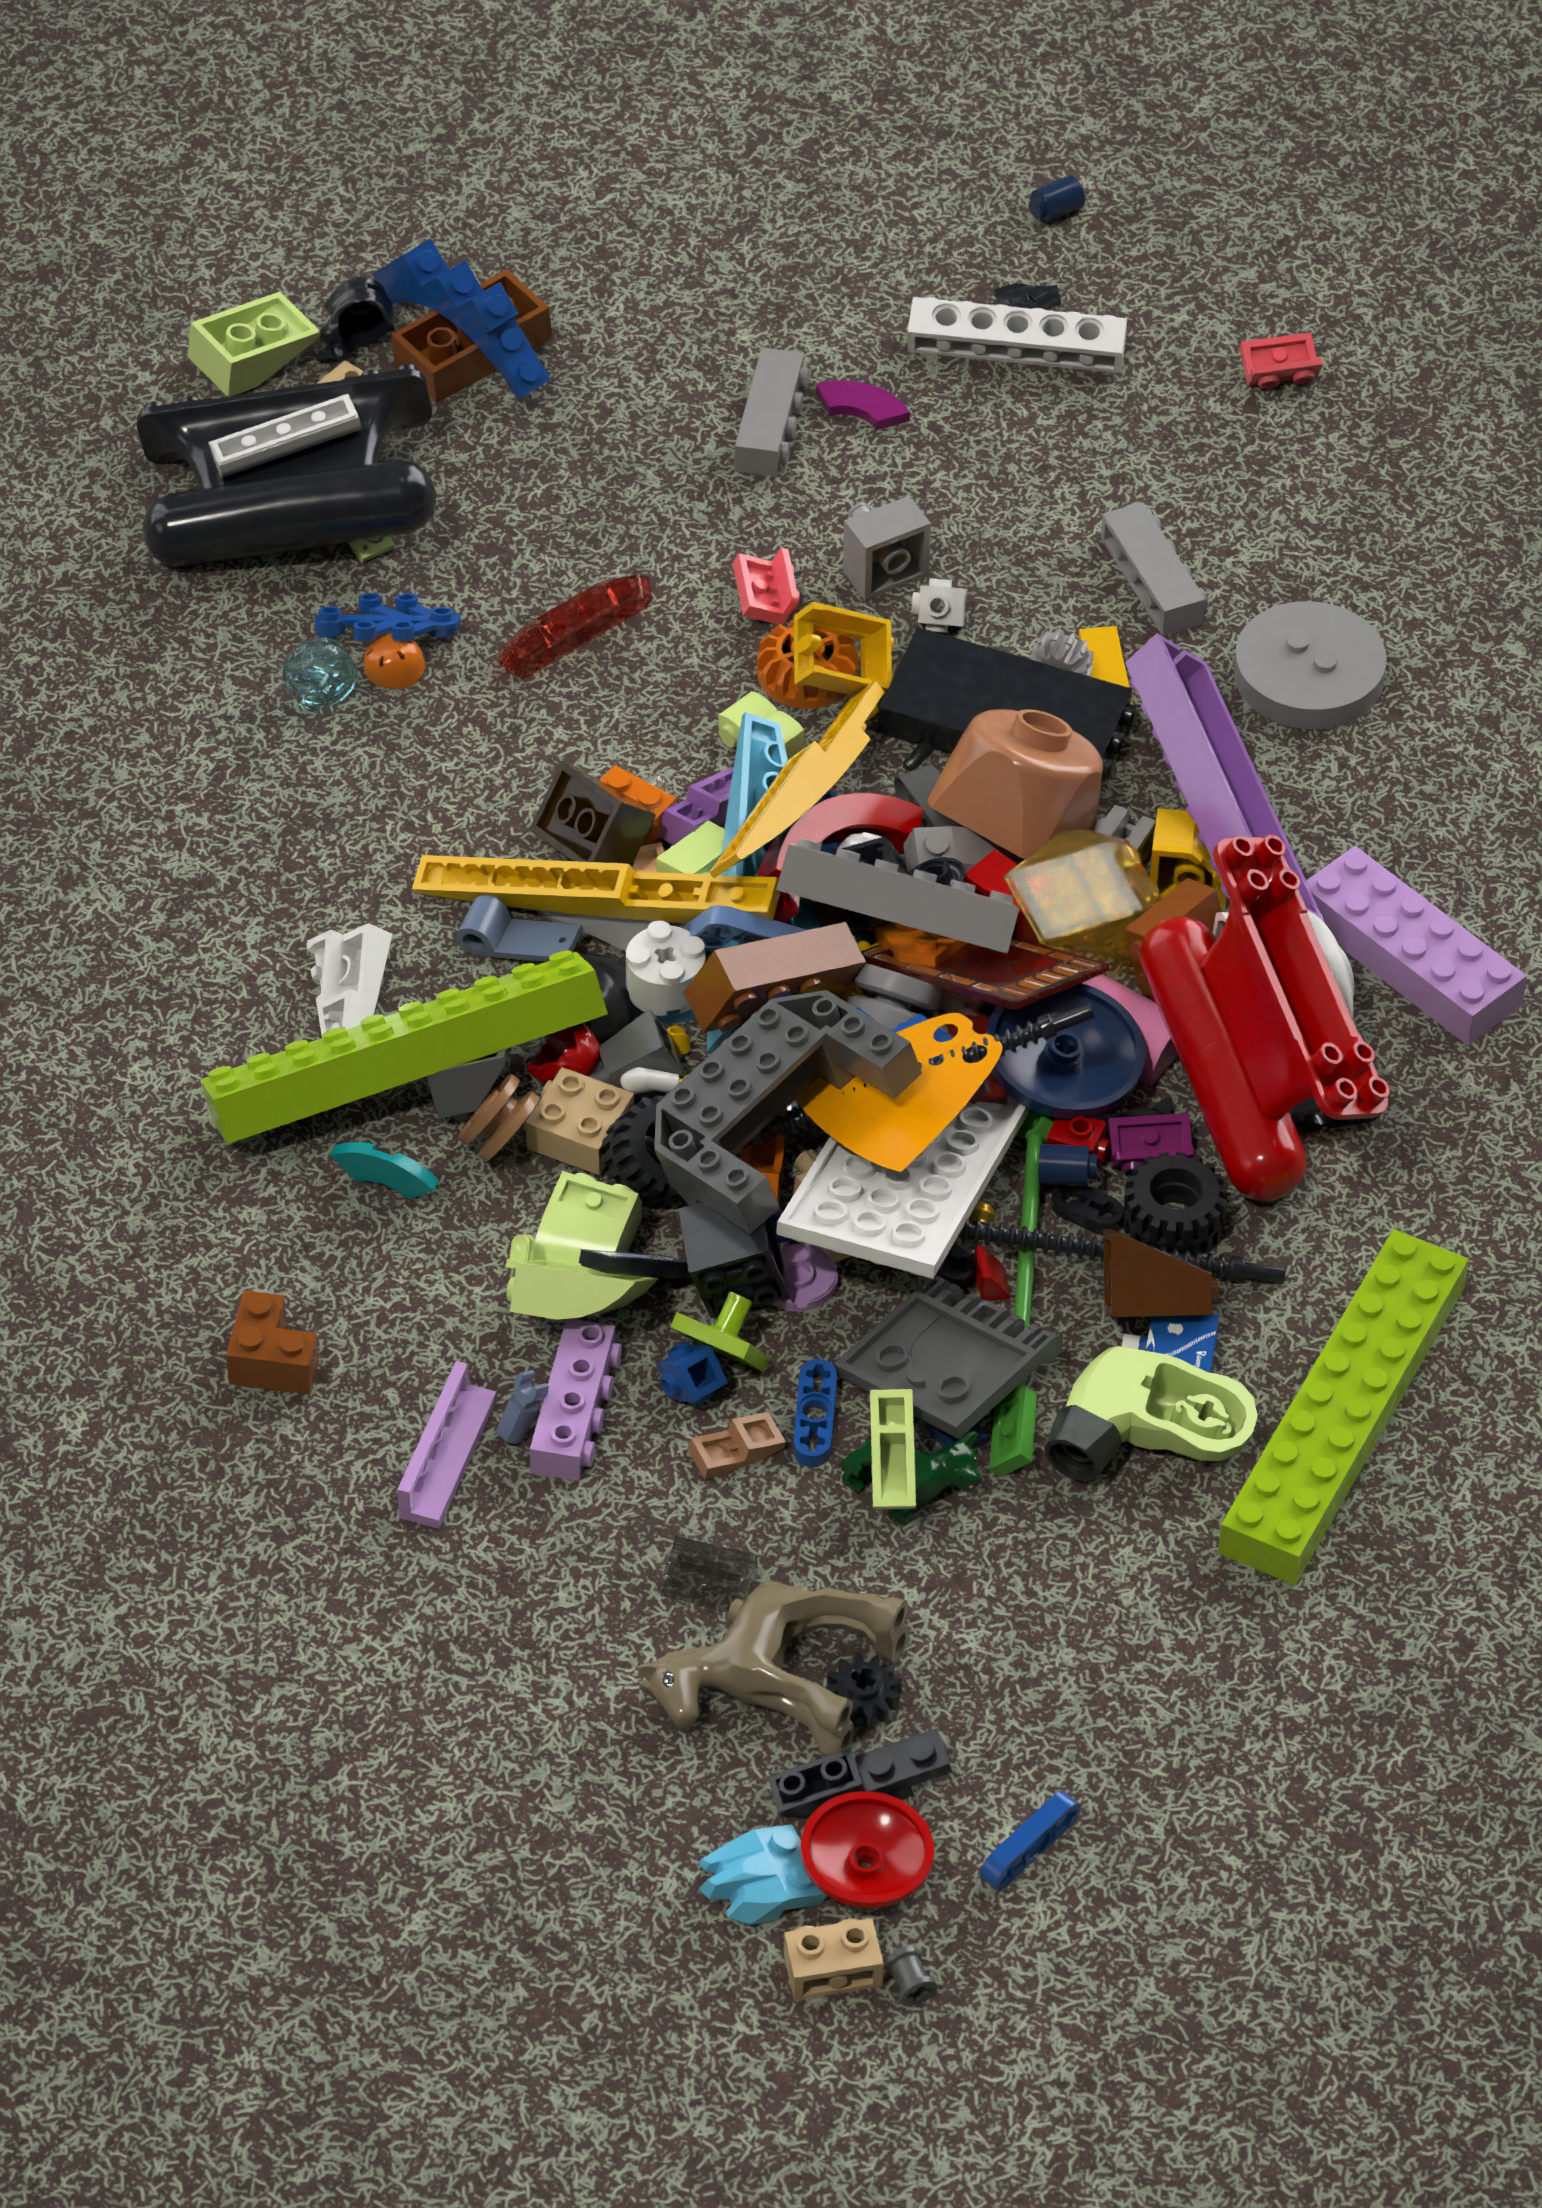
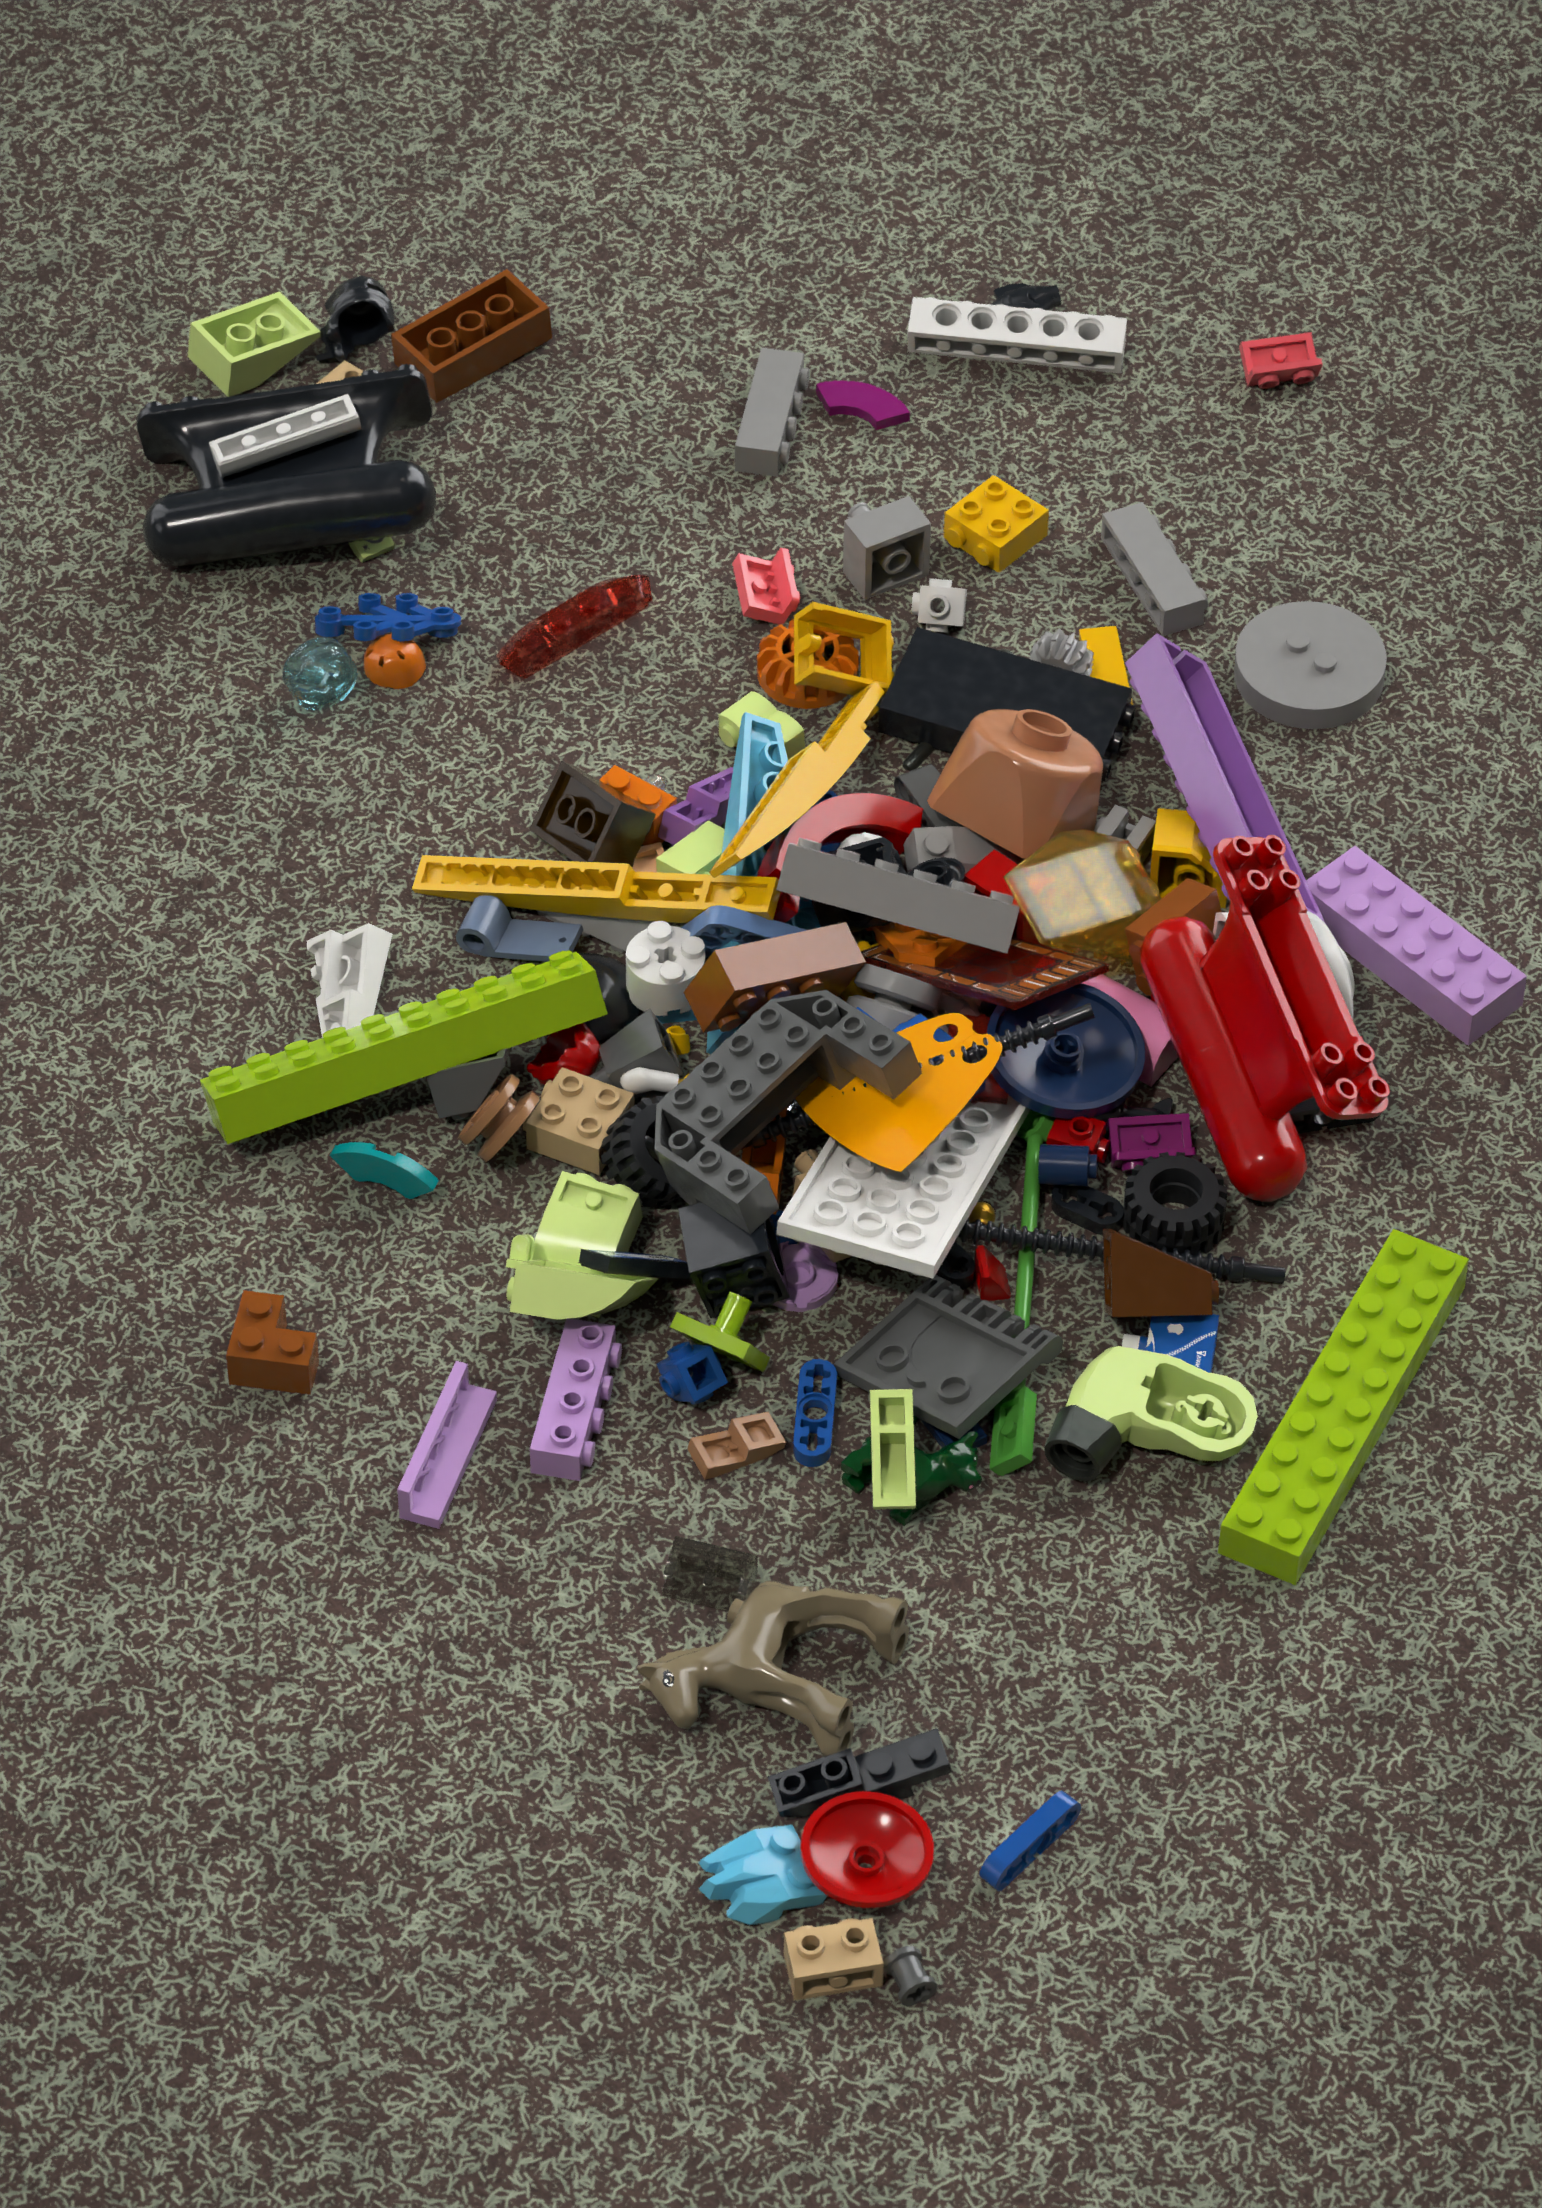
(480, 314): blue arch -> none
(521, 1408): sand blue bar -> none
(868, 1686): black gear -> none
(995, 524): none -> yellow brick
(1057, 199): dark blue brick -> none

